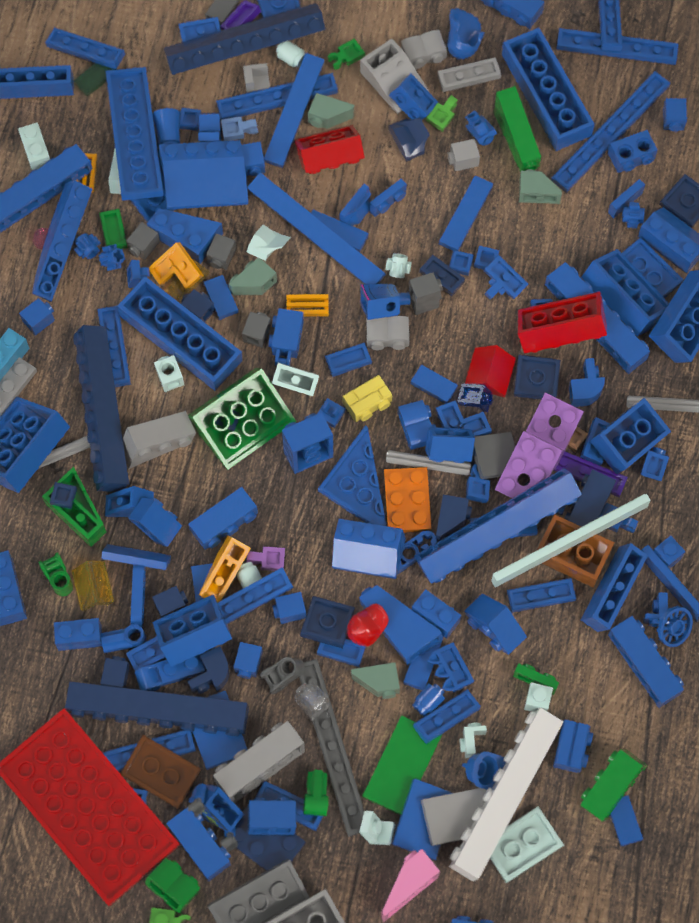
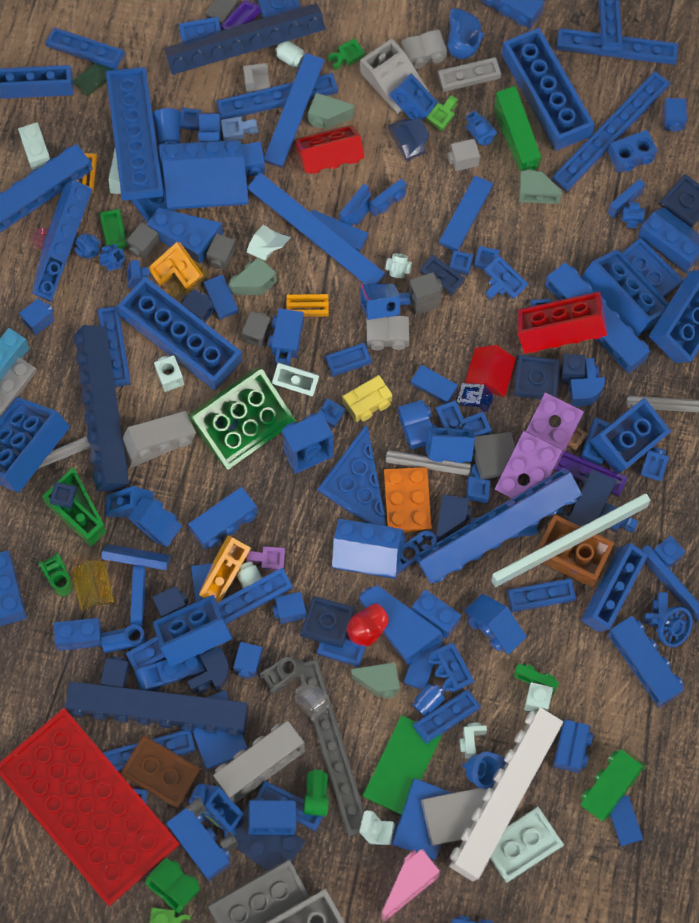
(572, 367): none -> dark blue brick

